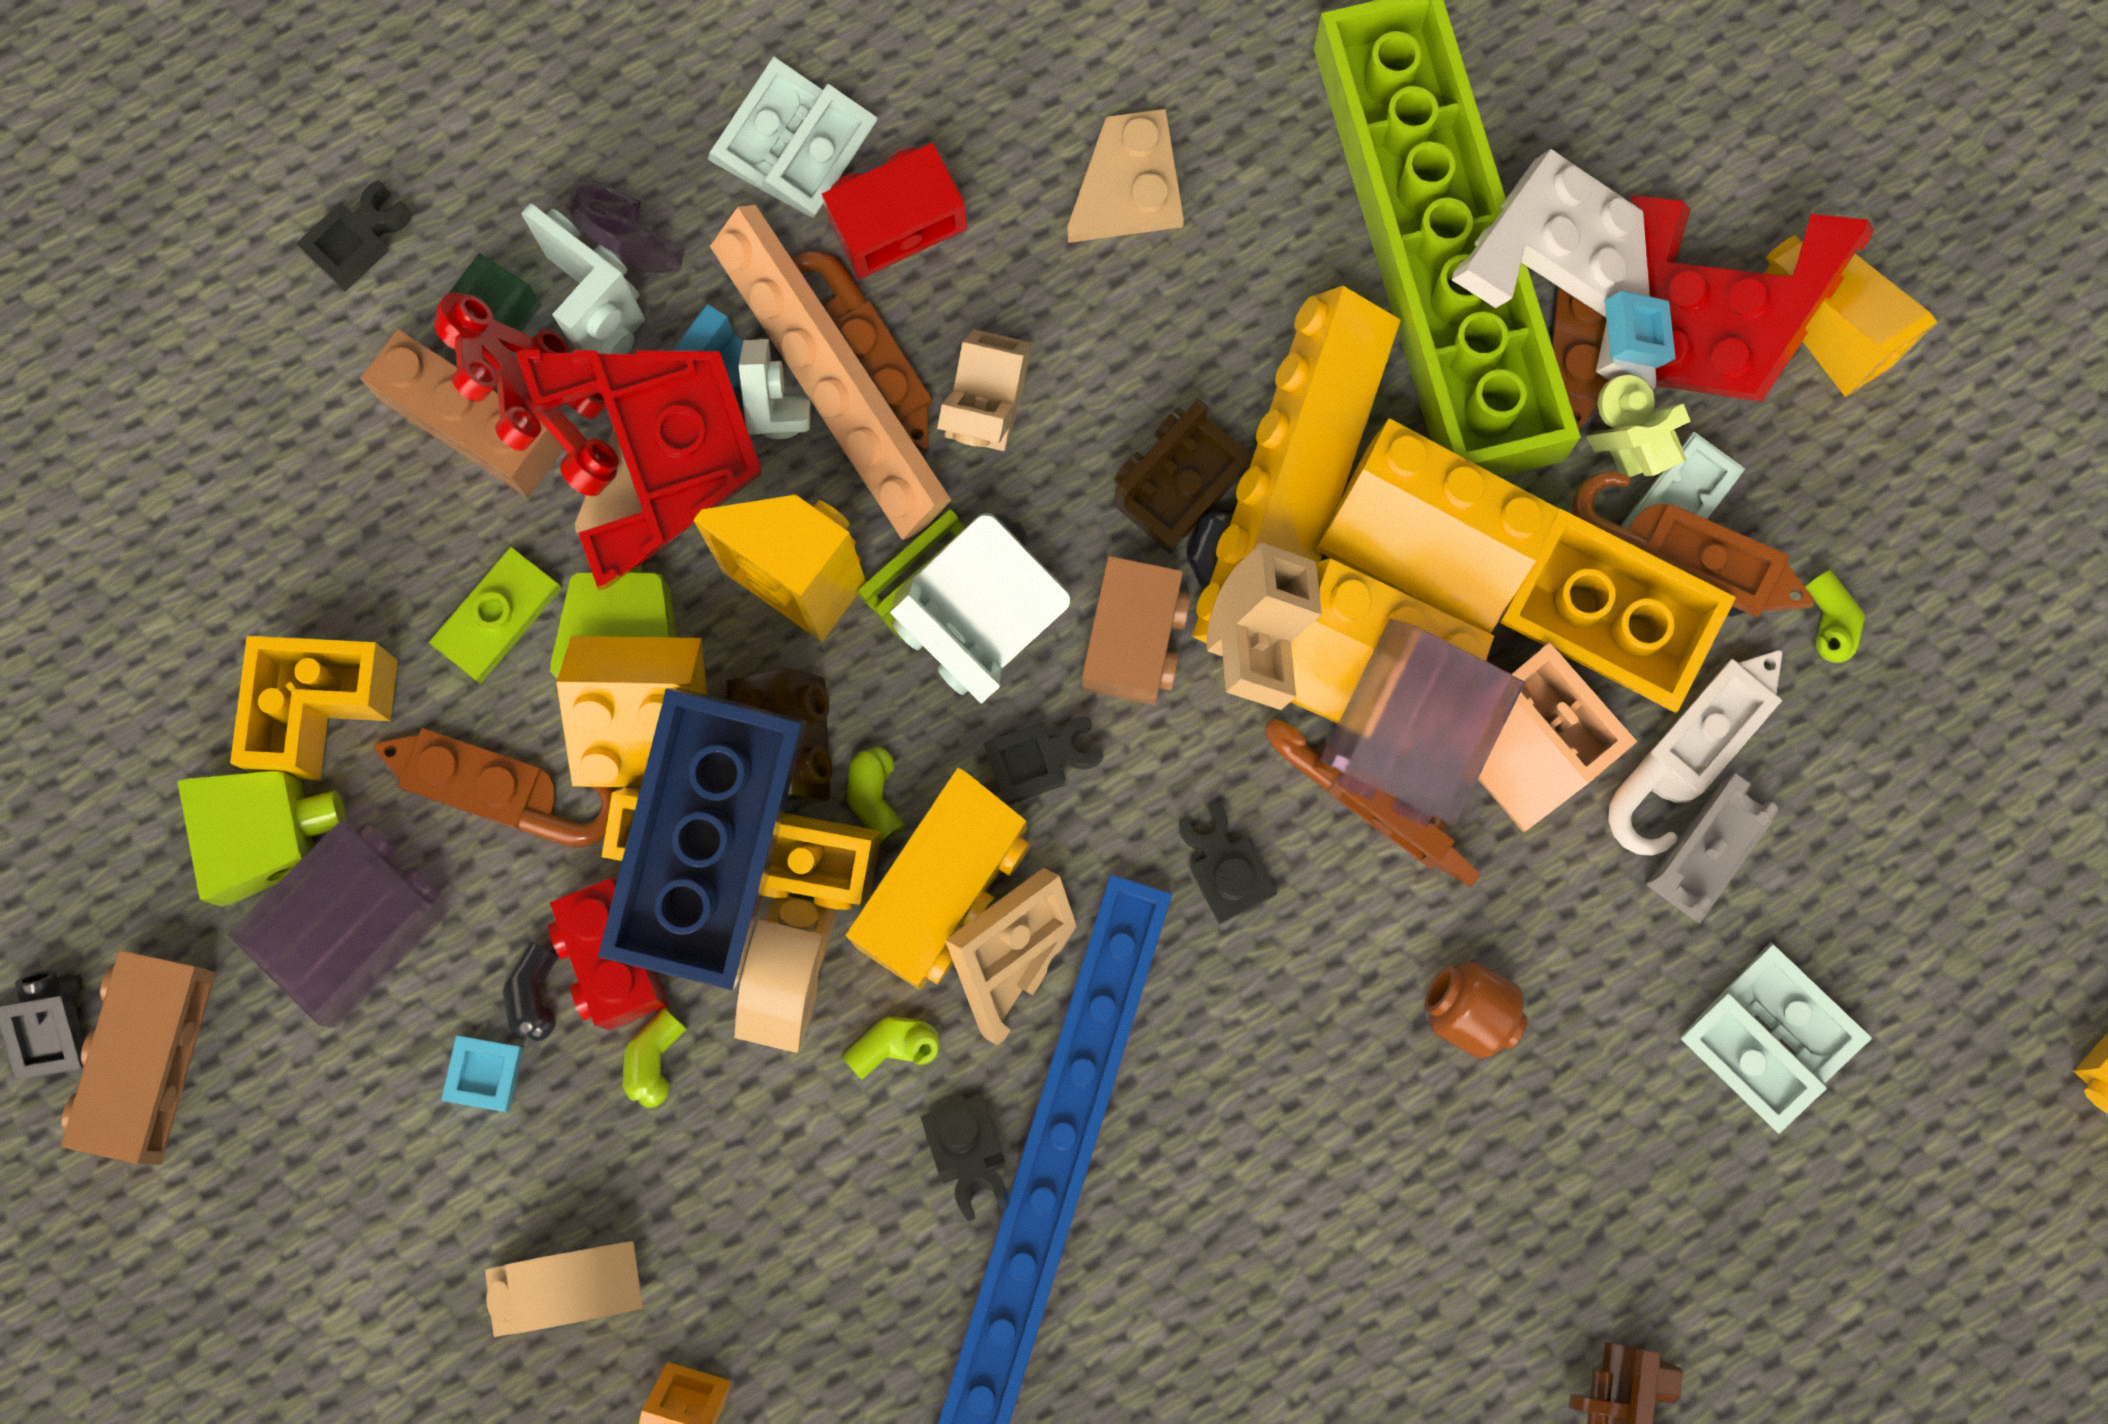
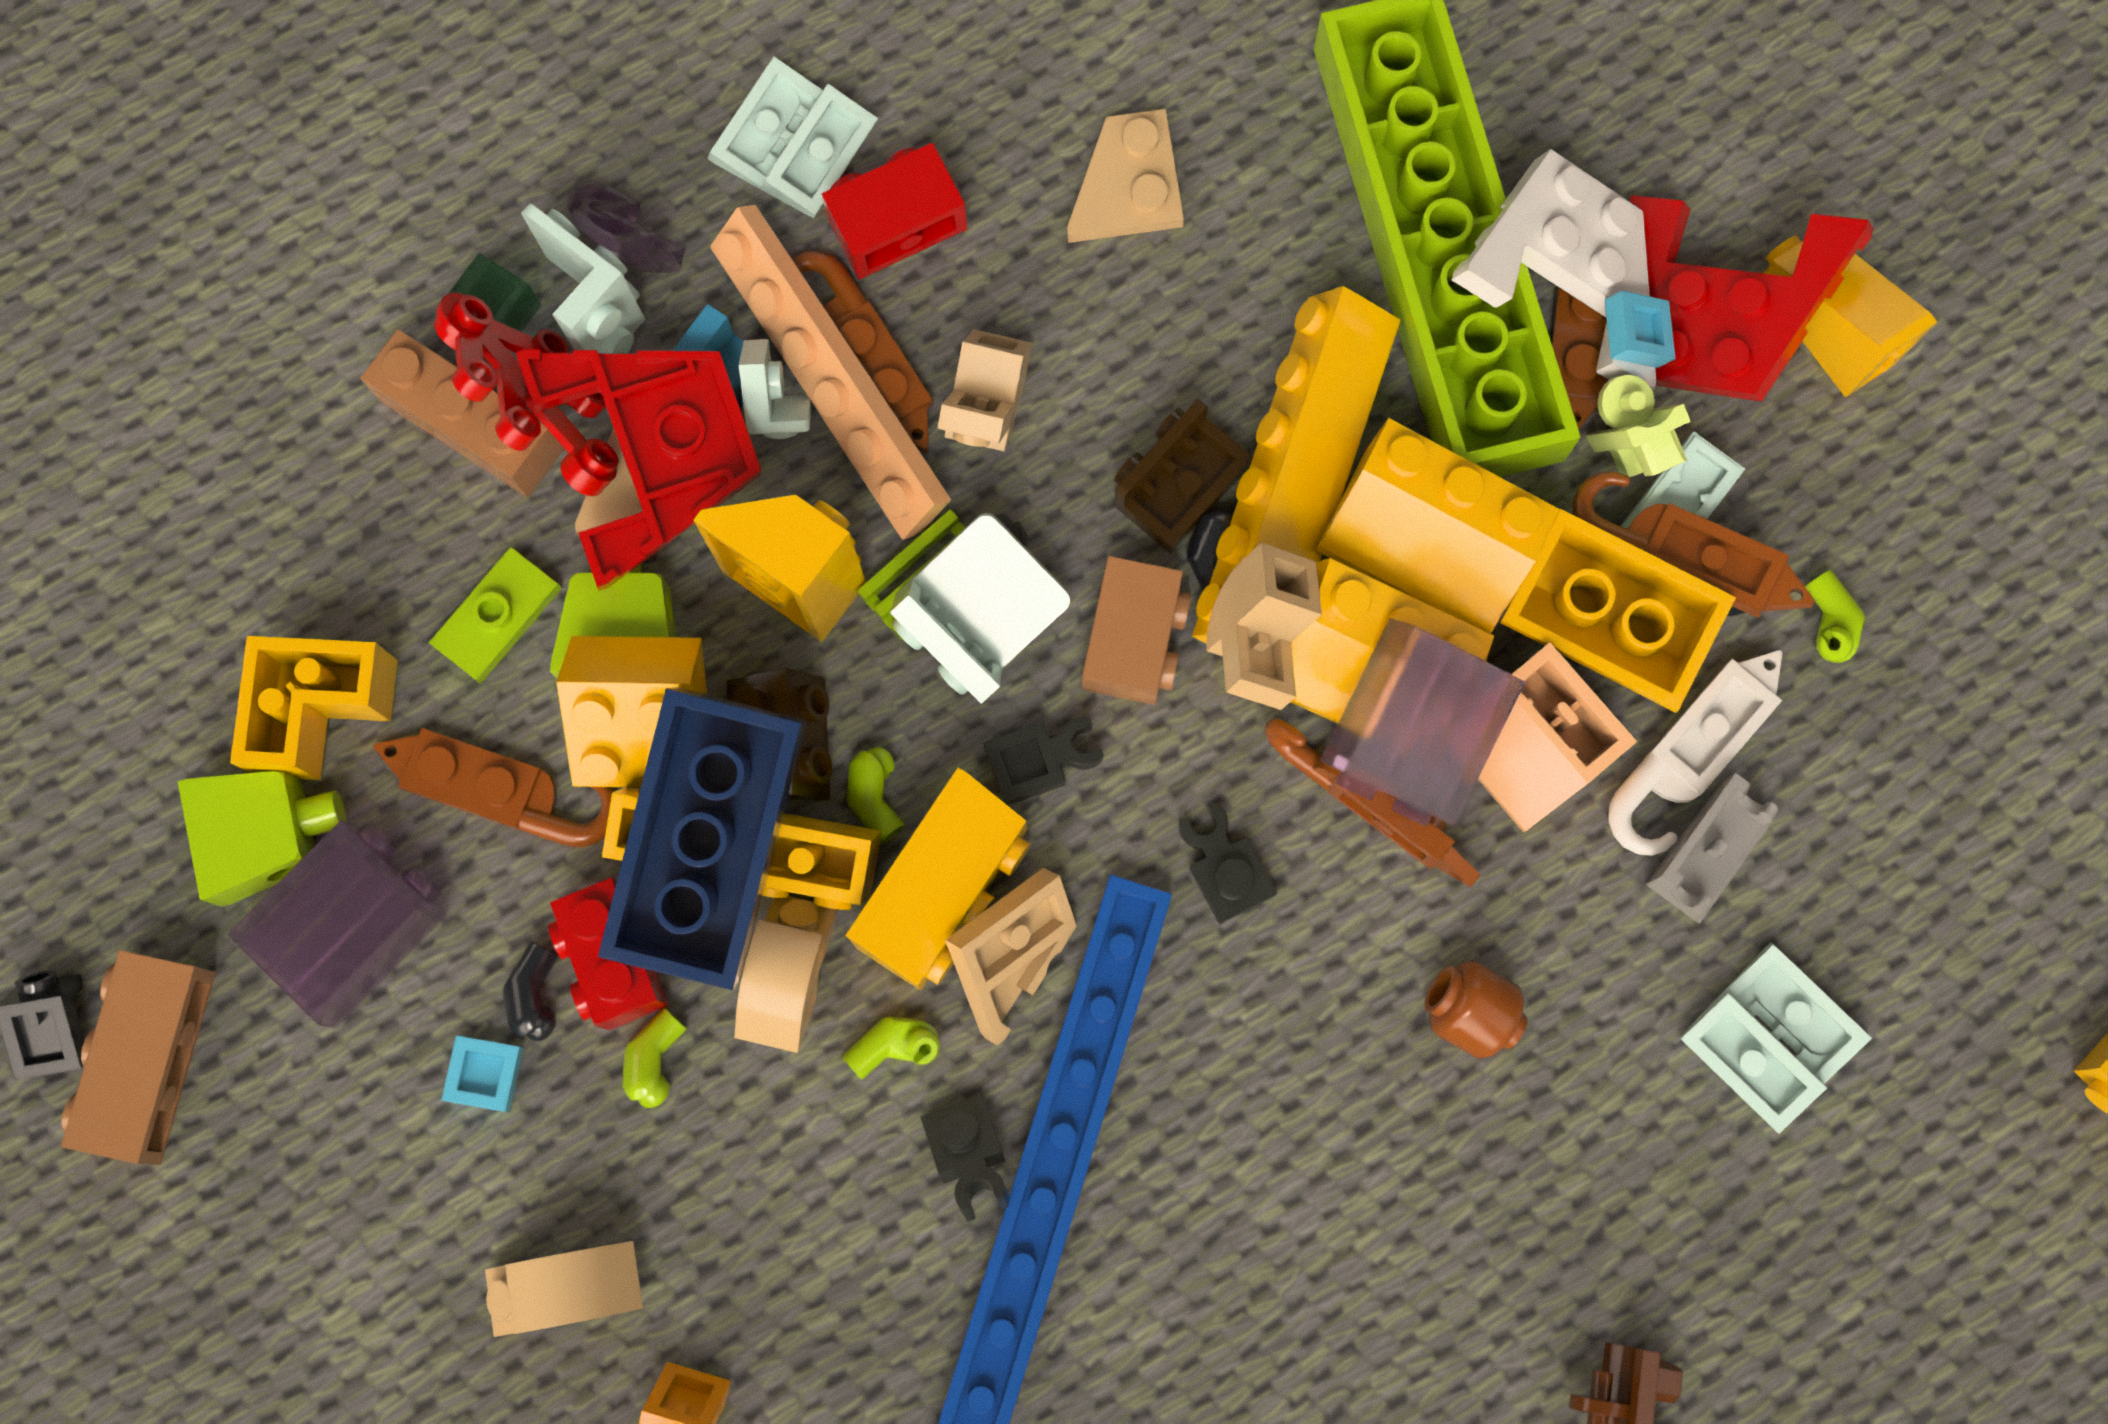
(349, 242): pearl dark grey plate -> none

